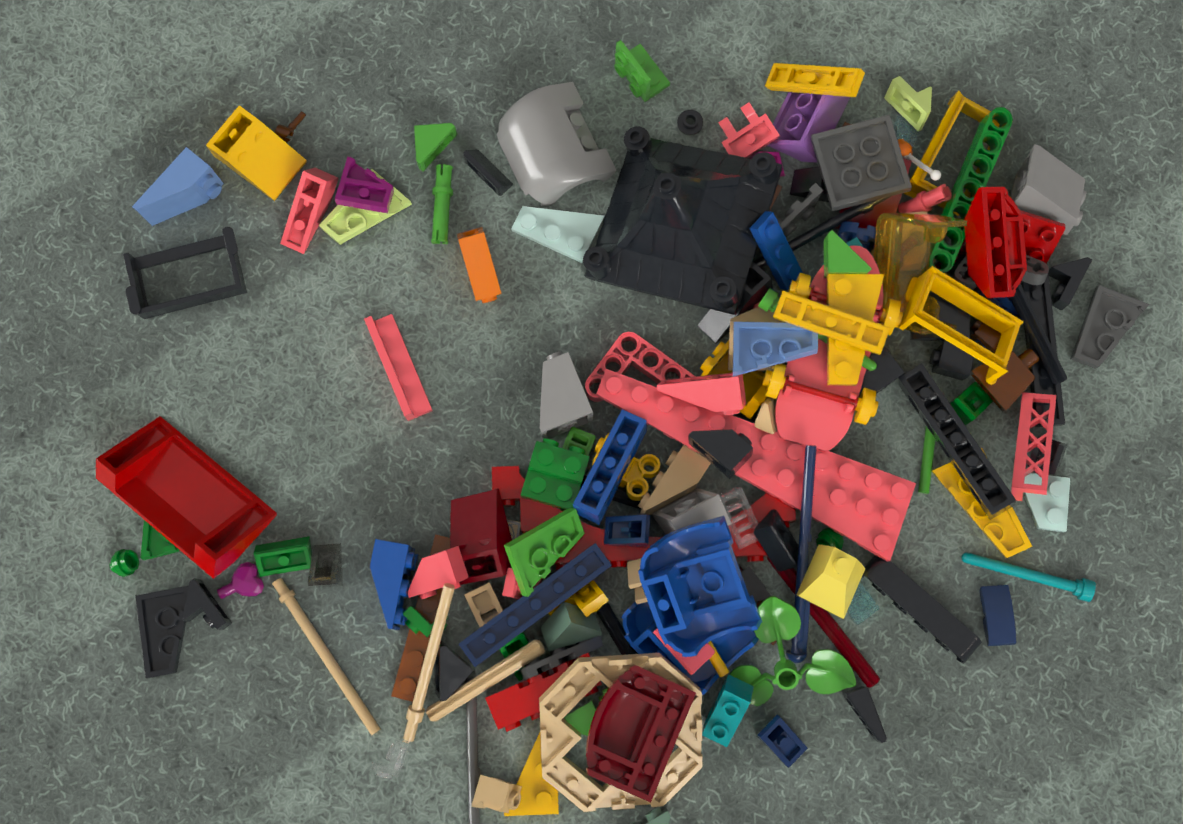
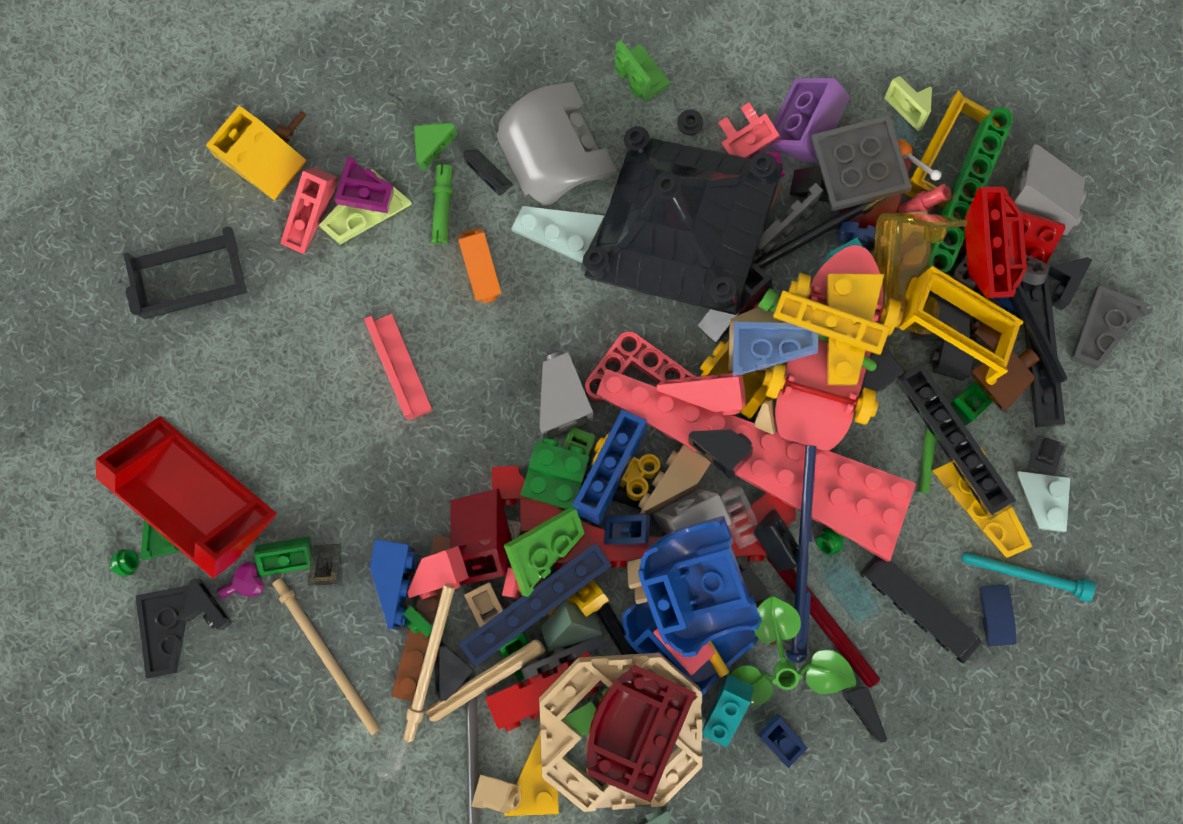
(179, 188): medium blue slope -> none
(776, 250): blue plate -> none
(815, 79): yellow plate -> none
(831, 580): light yellow slope -> none
(841, 258): bright green slope -> none
(1023, 448): coral fence -> none

